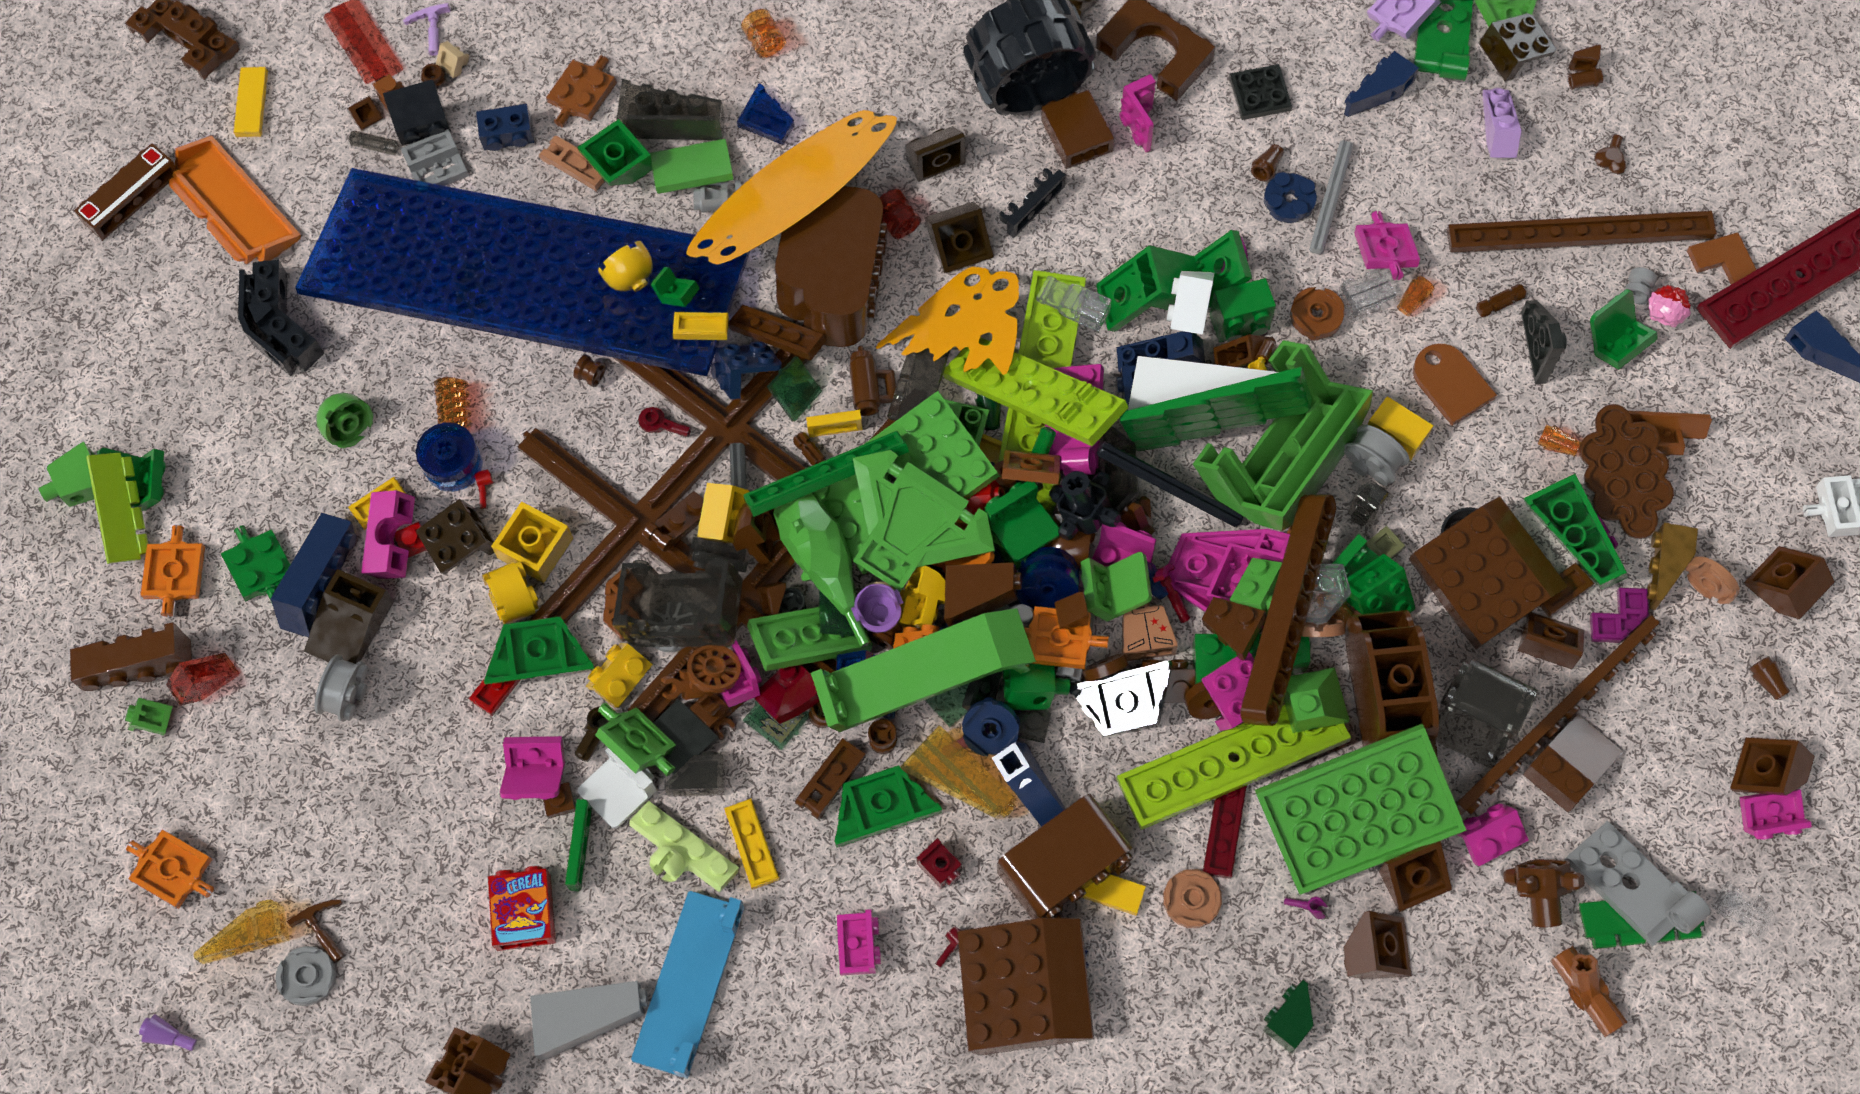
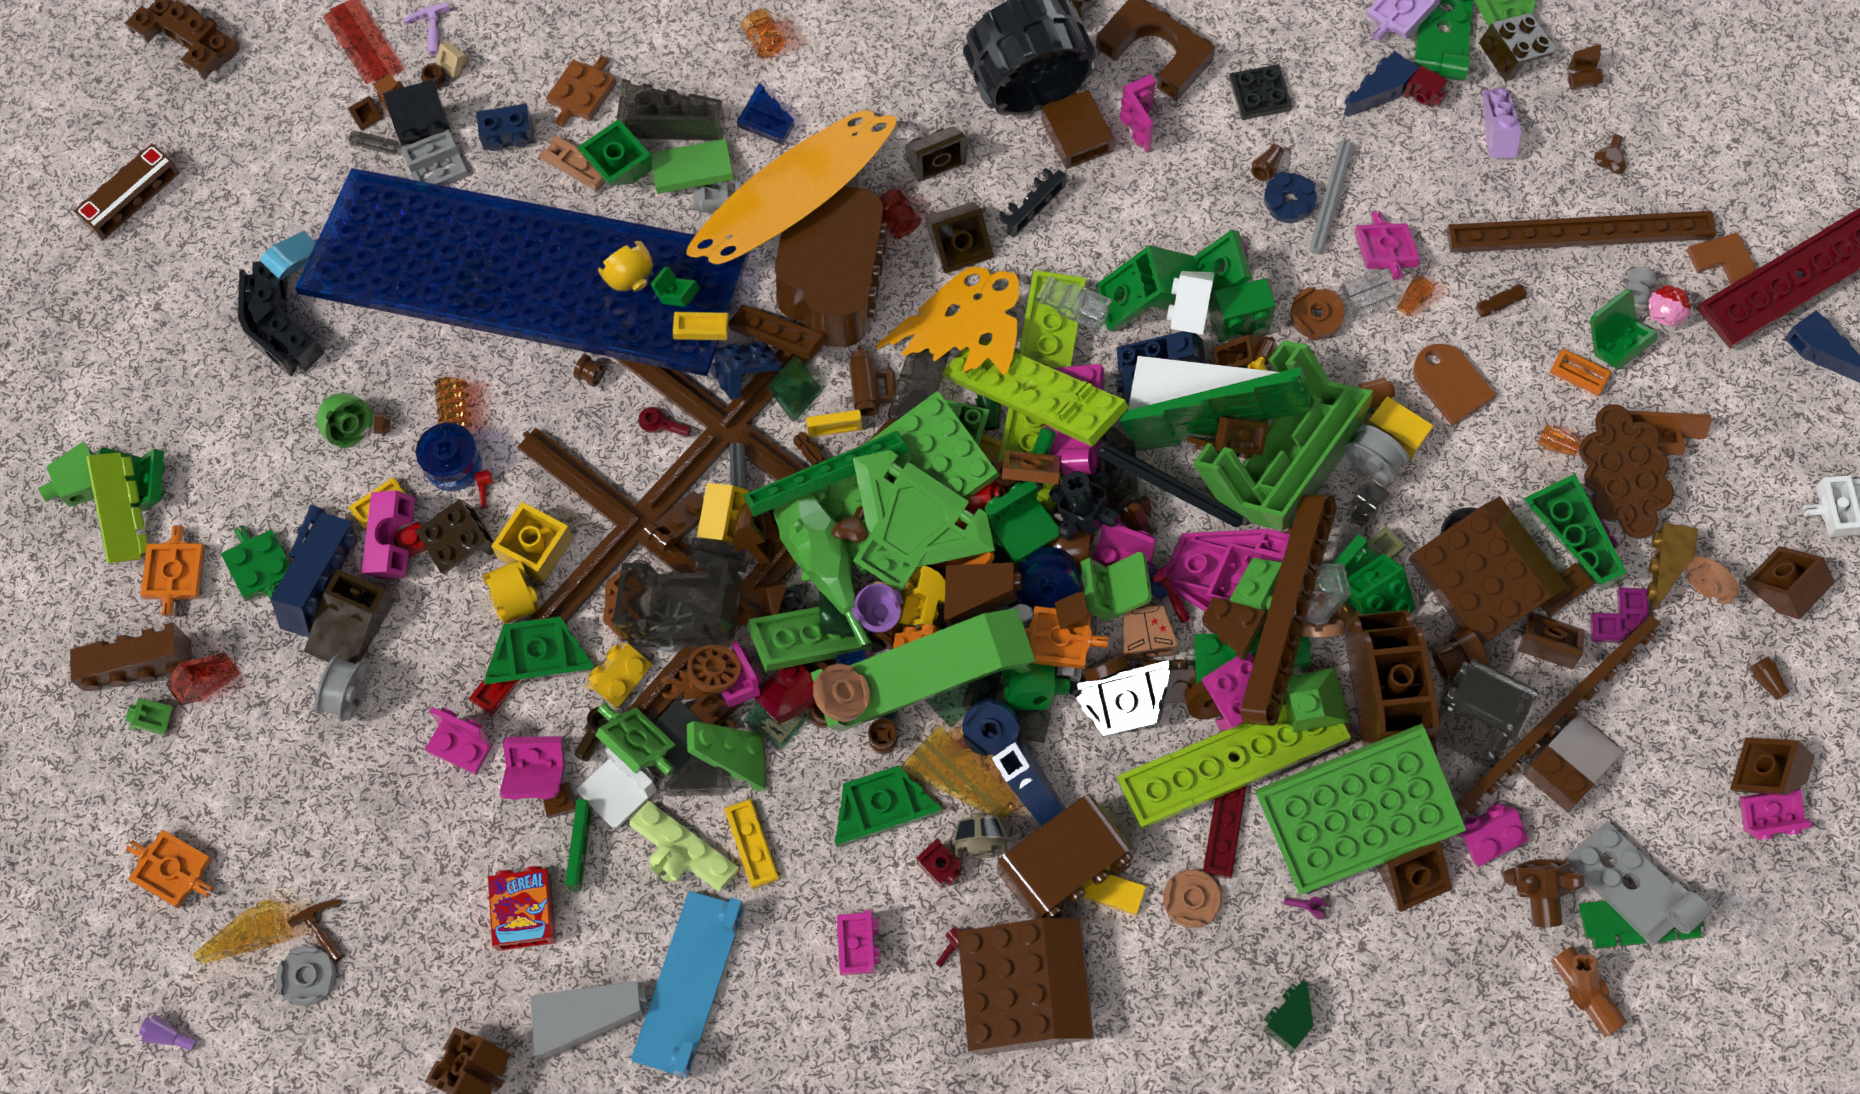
(231, 202): orange slope -> none
(250, 102): yellow tile -> none
(288, 255): none -> medium azure beam
(311, 517): none -> dark blue pin
(381, 423): none -> reddish brown plate
(458, 741): none -> dark pink bracket
(730, 749): none -> bright green wing
(830, 778): reddish brown plate -> none
(841, 693): none -> nougat tile
(852, 527): none -> reddish brown rock
(980, 836): none -> dark tan cone
(1241, 435): none -> reddish brown bracket
(1377, 948): reddish brown slope -> none
(1381, 389): none -> dark orange brick
(1426, 87): none -> dark red brick
(1459, 648): none -> reddish brown piece
(1543, 340): pearl dark grey plate -> none
(1578, 375): none -> orange tile

